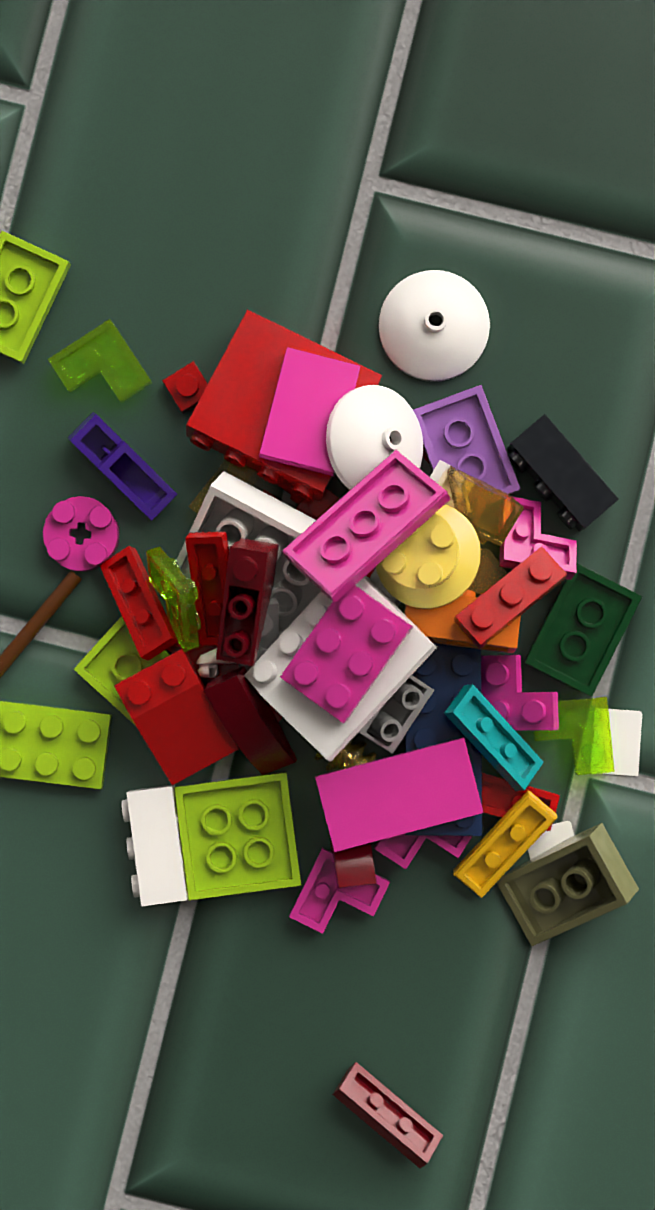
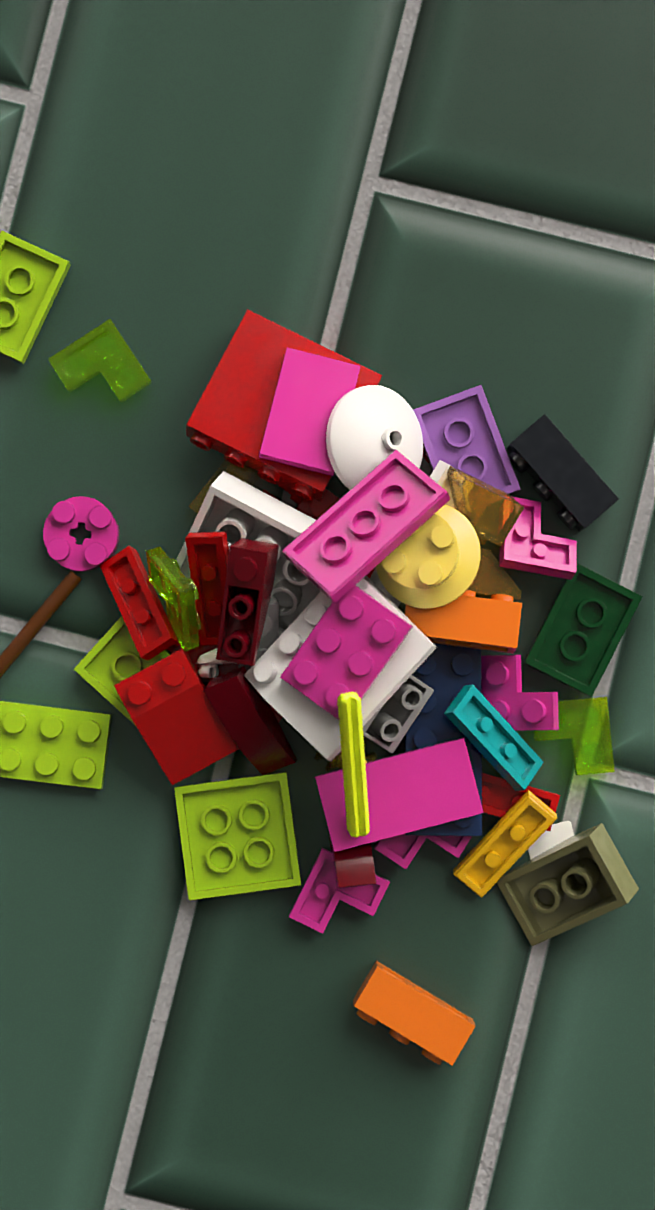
(122, 466): dark purple slope -> none
(155, 845): white brick -> none
(186, 386): red plate -> none
(353, 764): none -> neon yellow axle
(388, 1115): plate -> none
(413, 1014): none -> orange brick
(431, 350): white dish -> none
(510, 597): plate -> none
(626, 739): white sticker -> none

